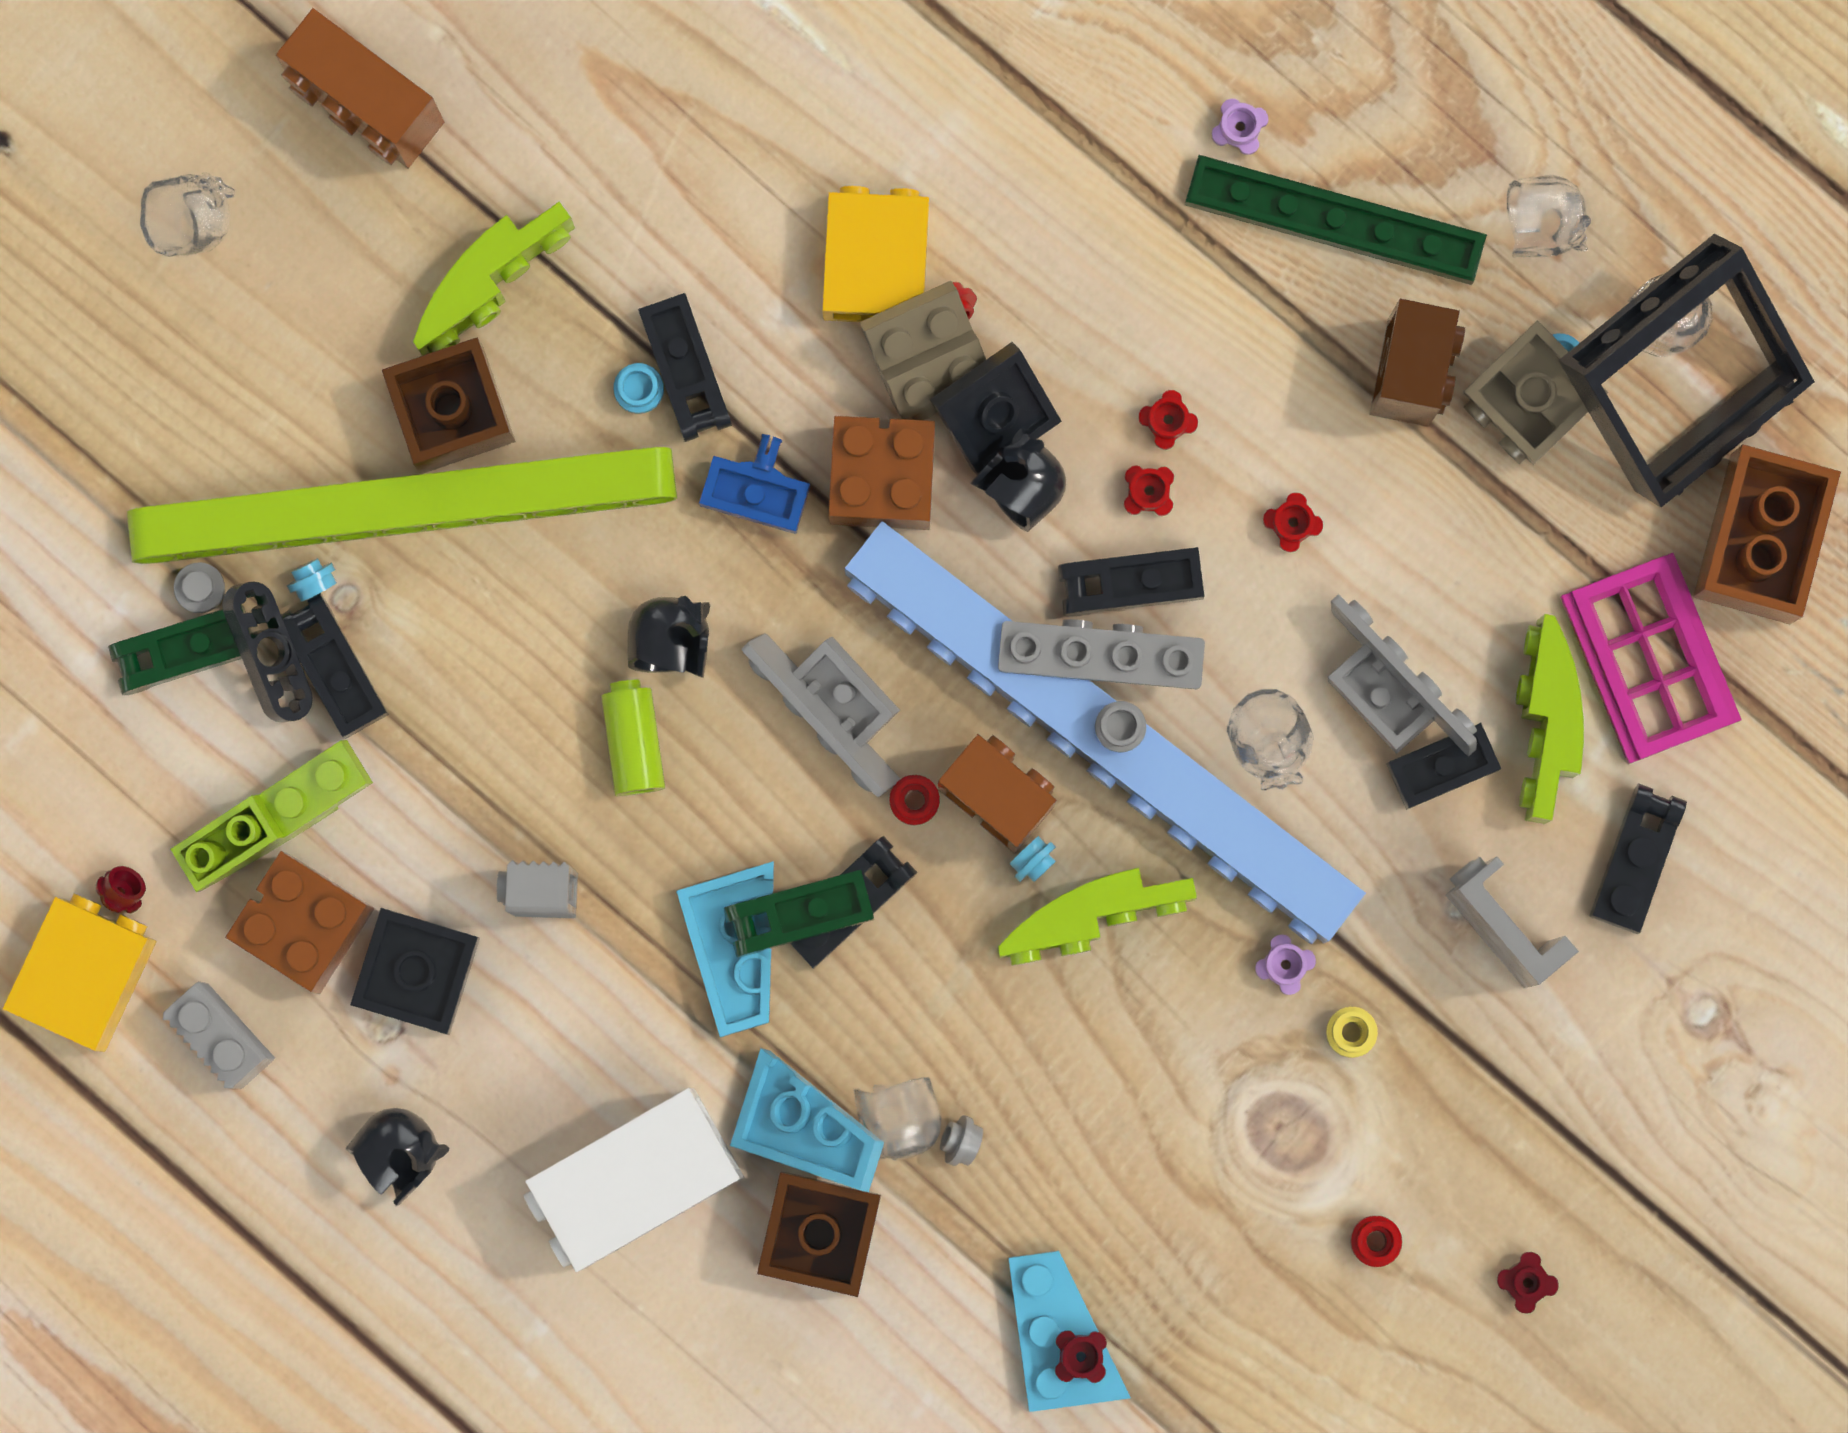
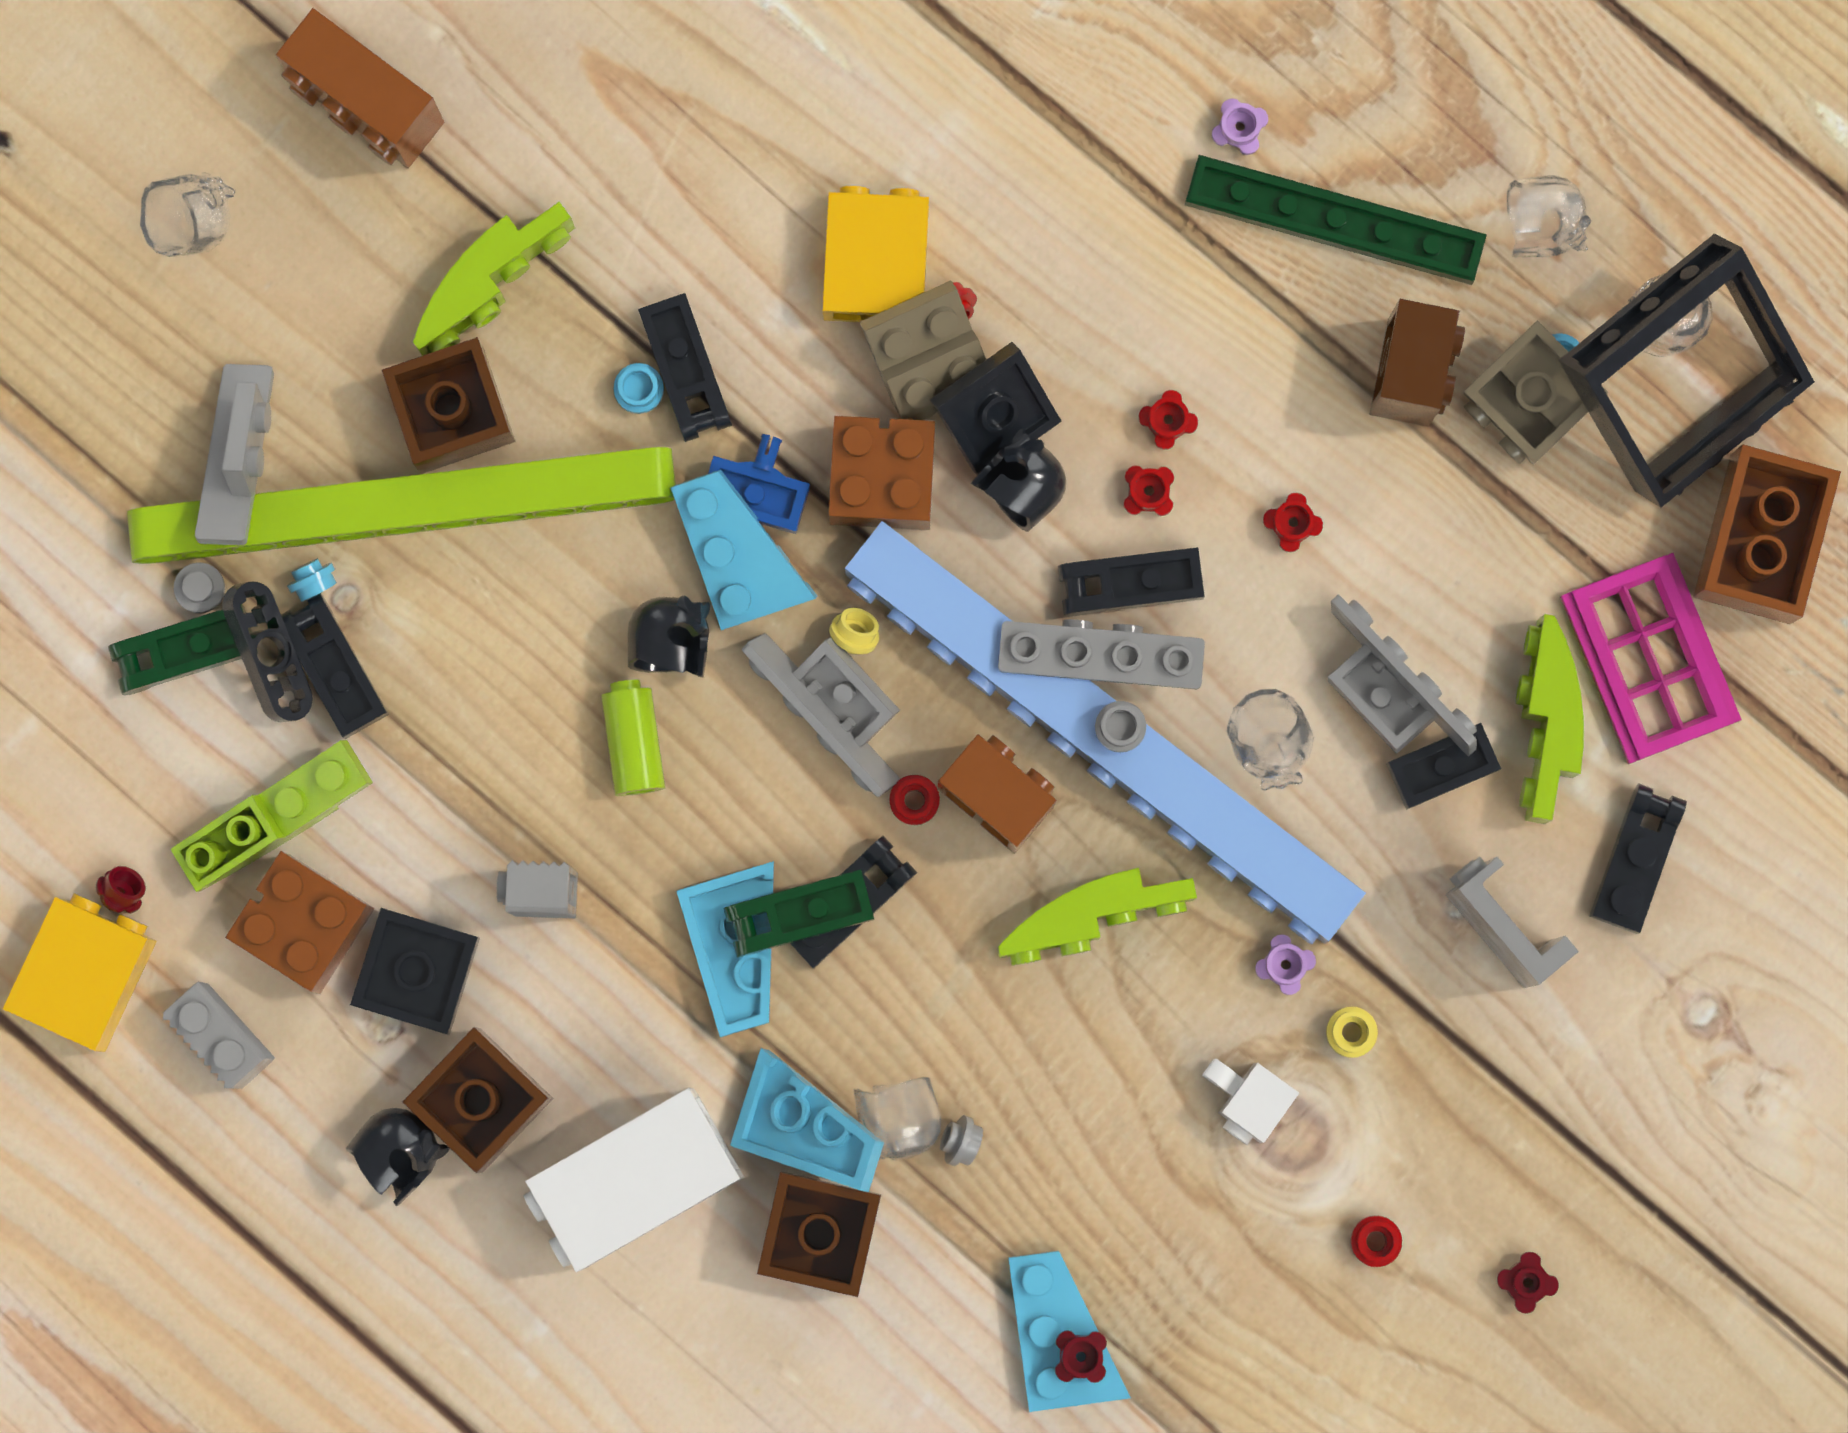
(235, 454): none -> light grey bracket
(477, 1100): none -> reddish brown brick
(736, 556): none -> medium azure wing
(855, 631): none -> light yellow plate
(1033, 860): medium azure plate -> none
(1254, 1101): none -> white brick

